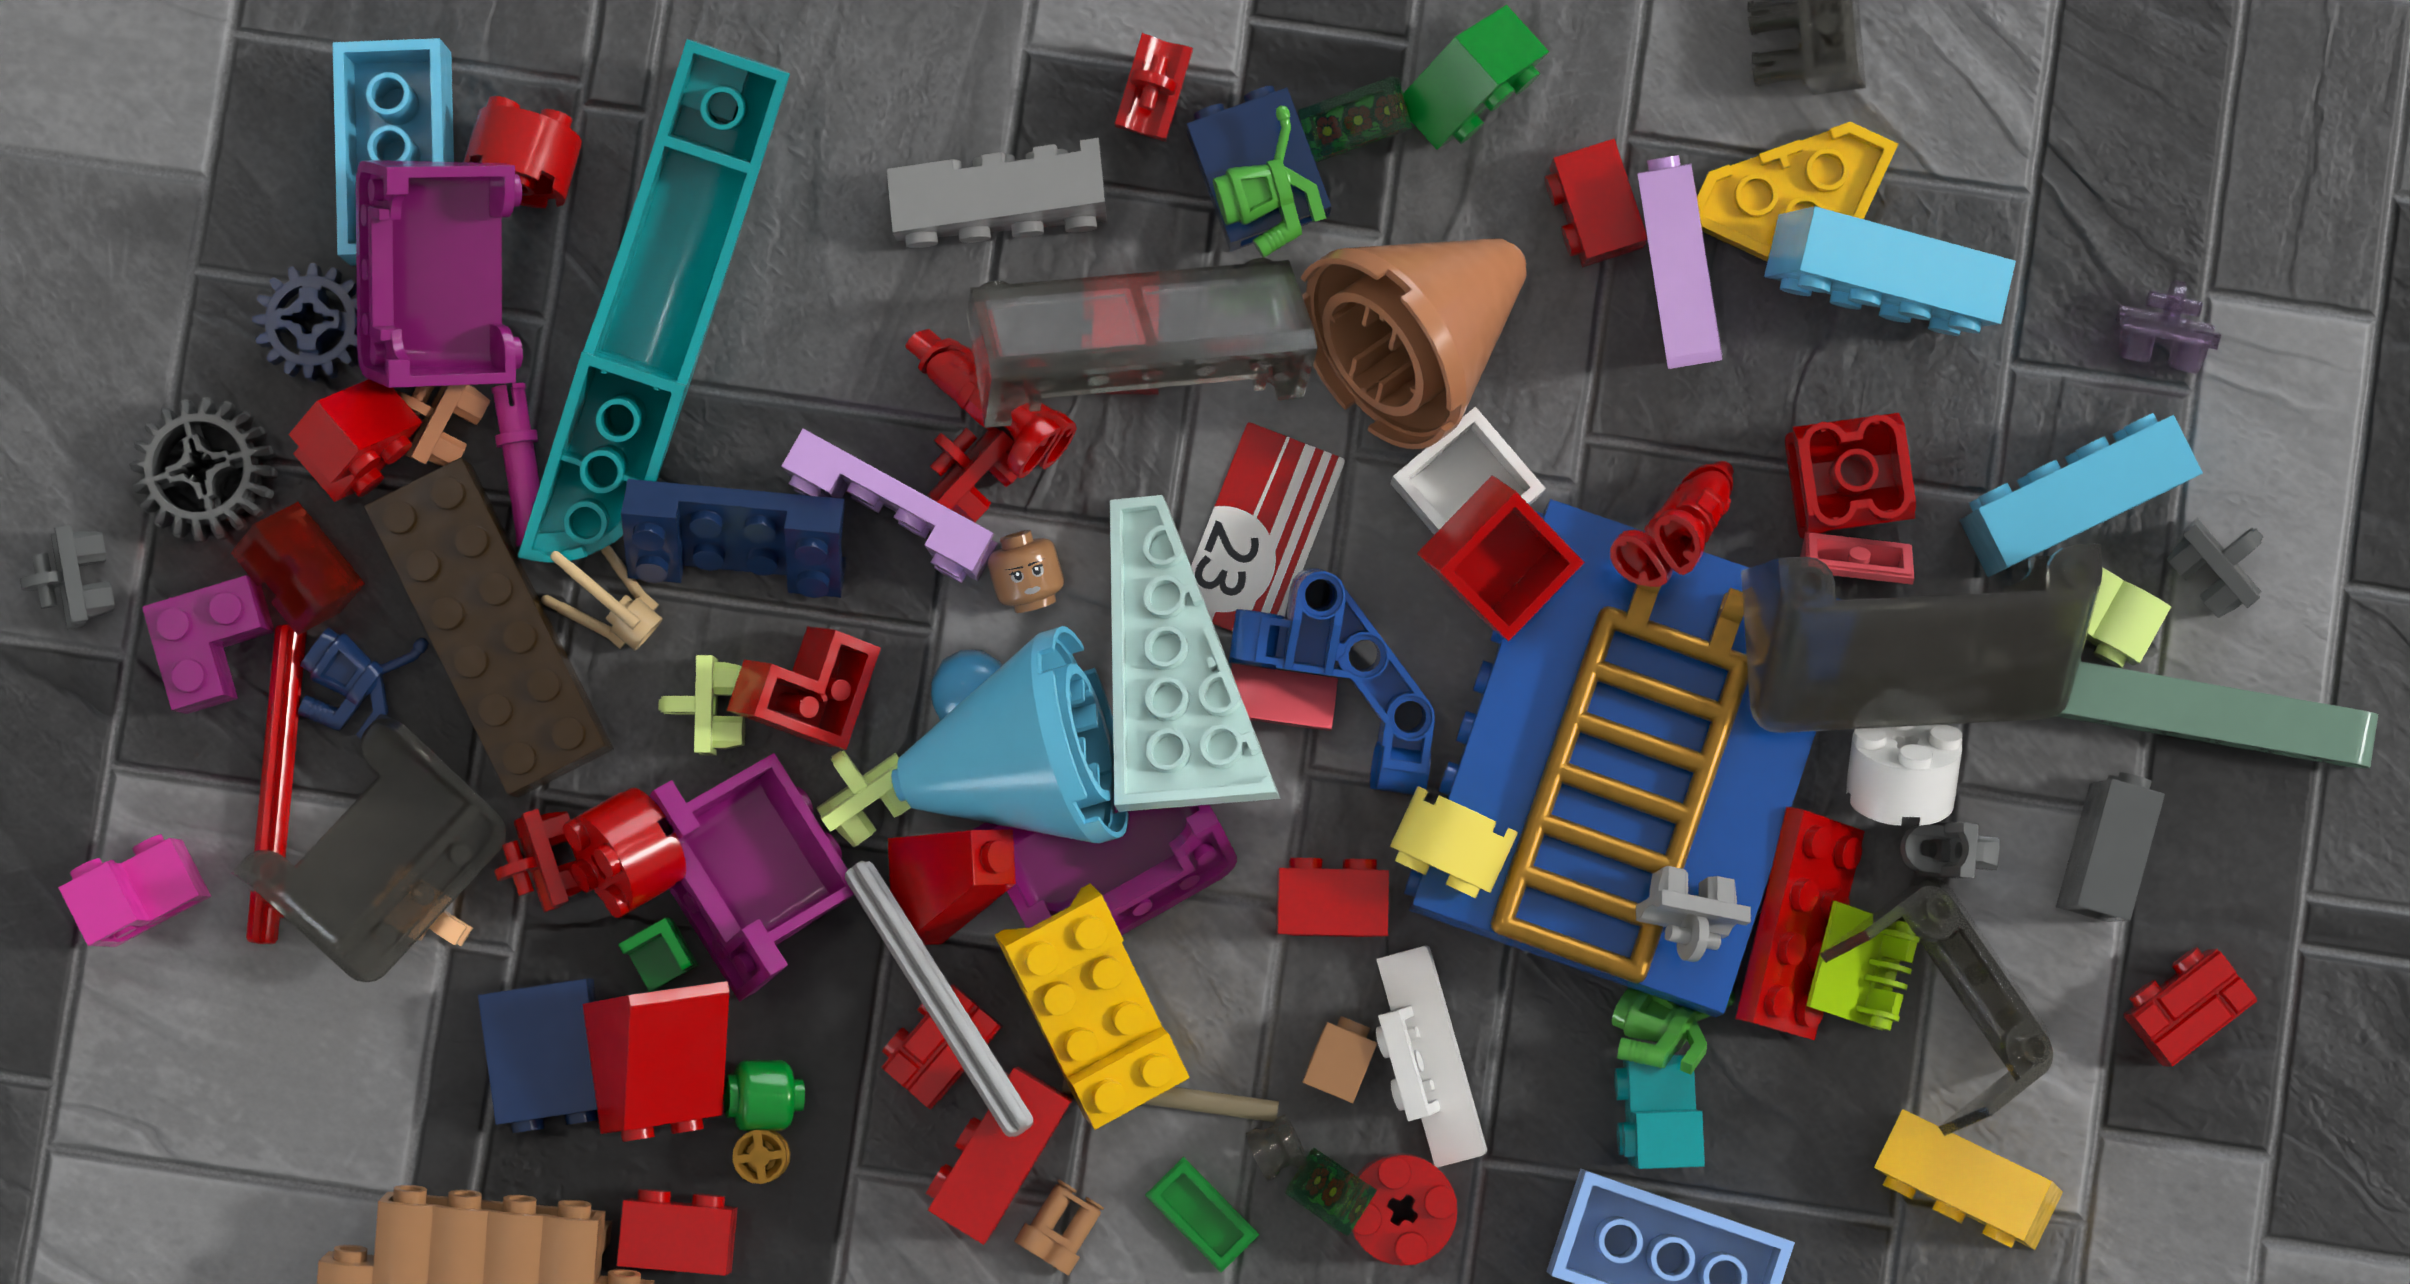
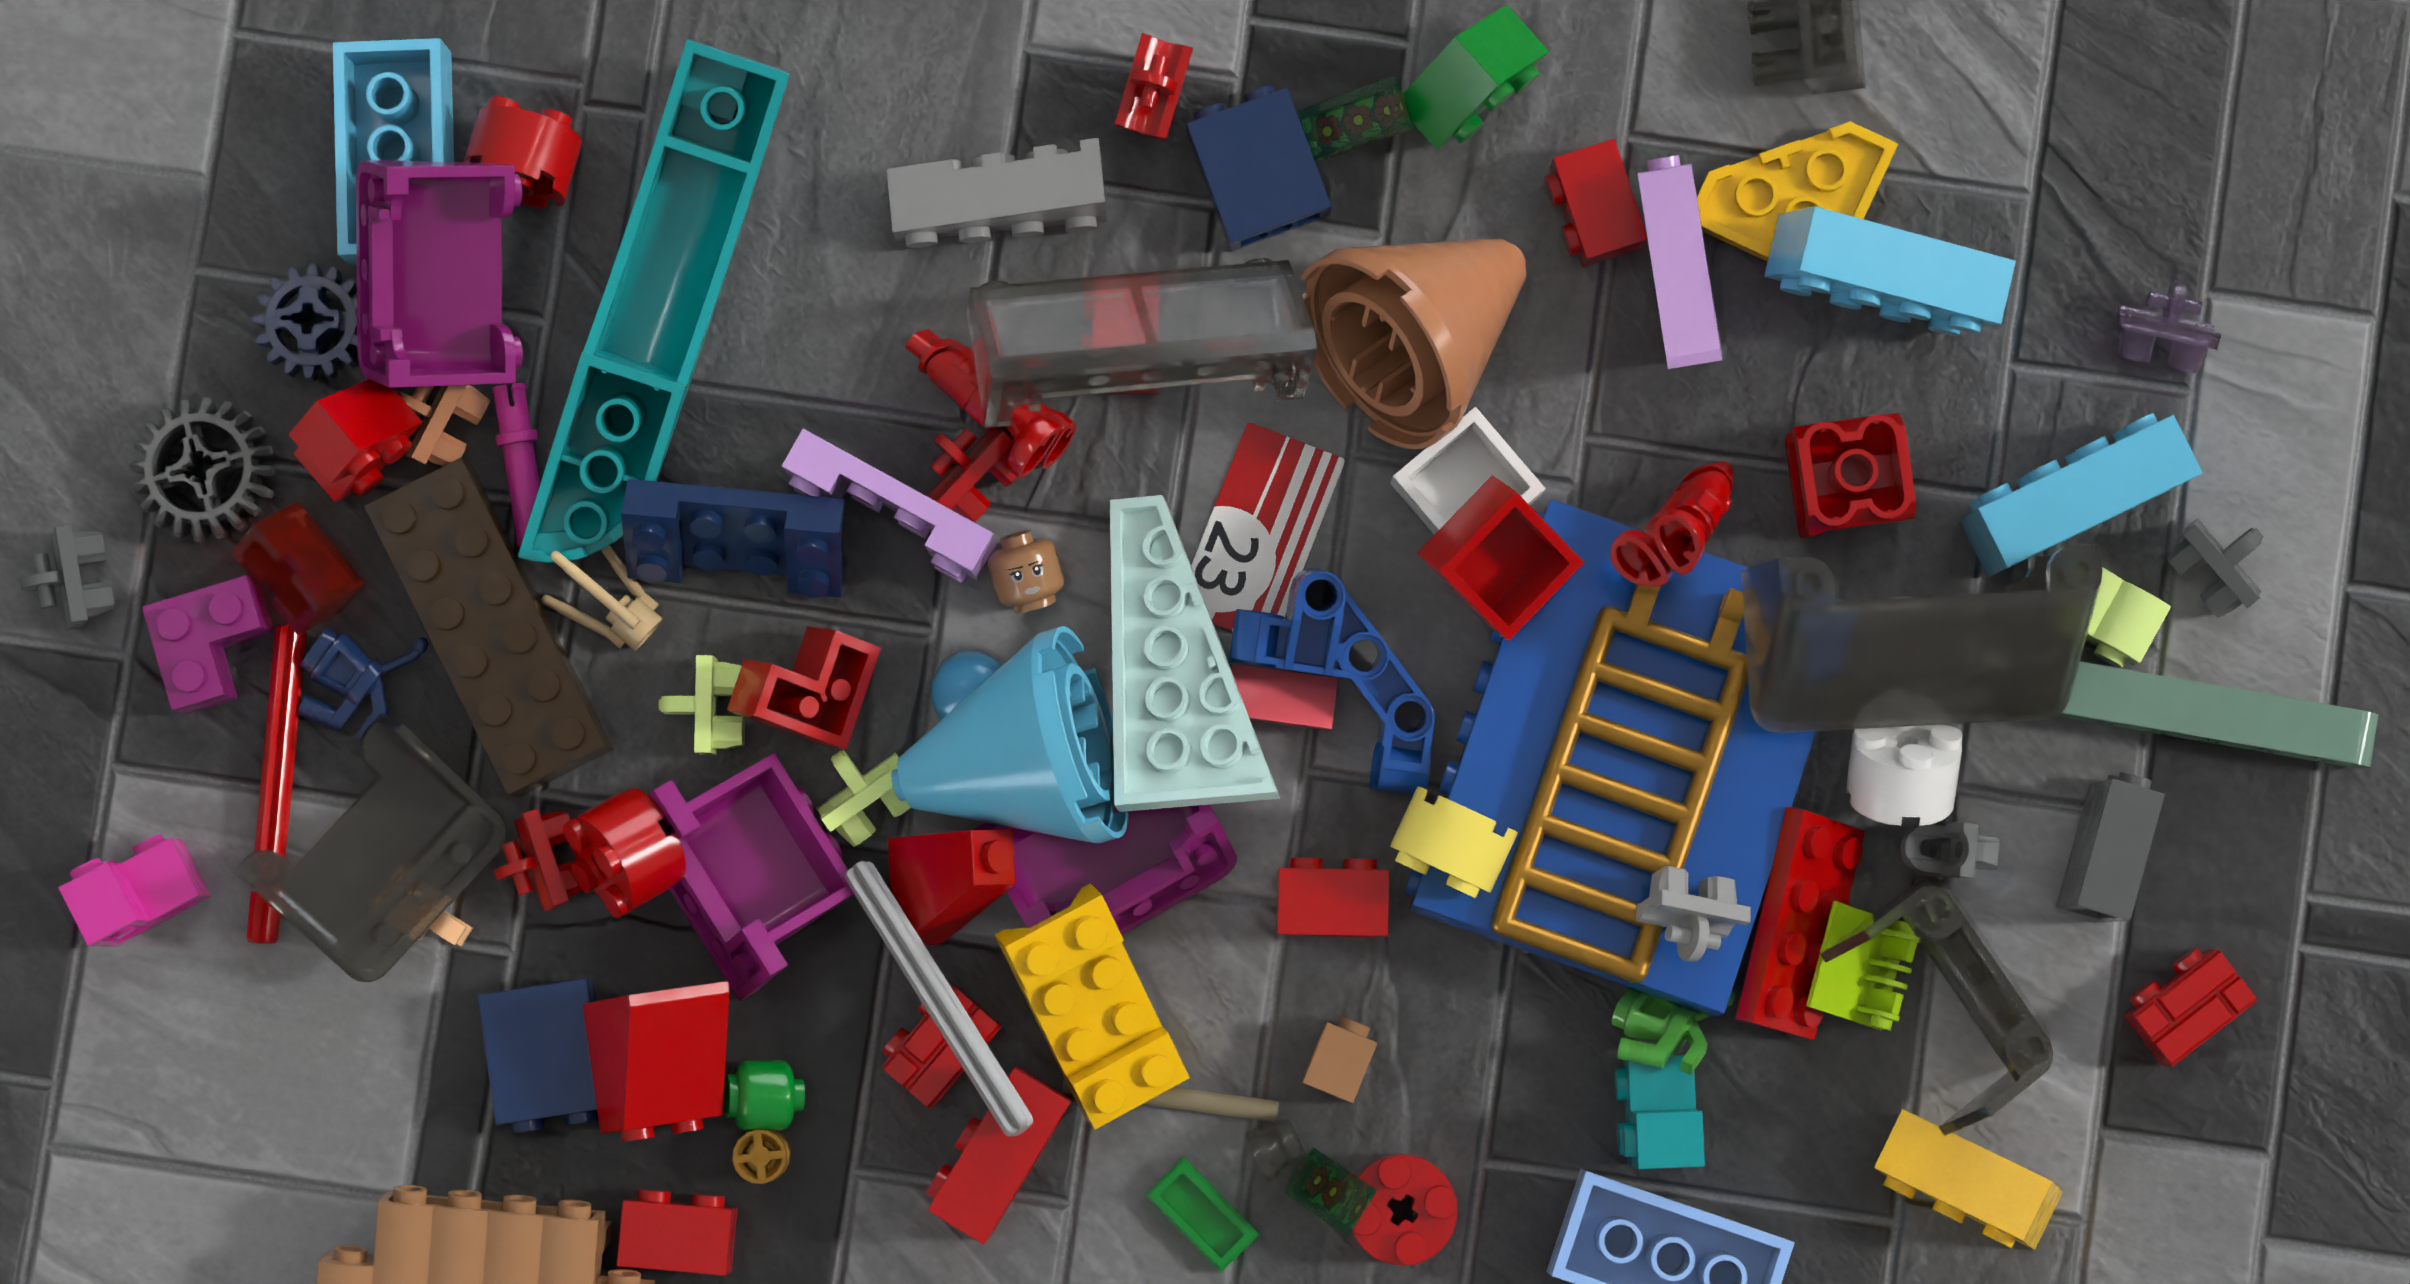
(659, 954): green panel -> none
(1047, 1244): medium nougat piece -> none
(1259, 189): bright green piece -> none
(1427, 1057): white bracket -> none
(1861, 557): coral slope -> none

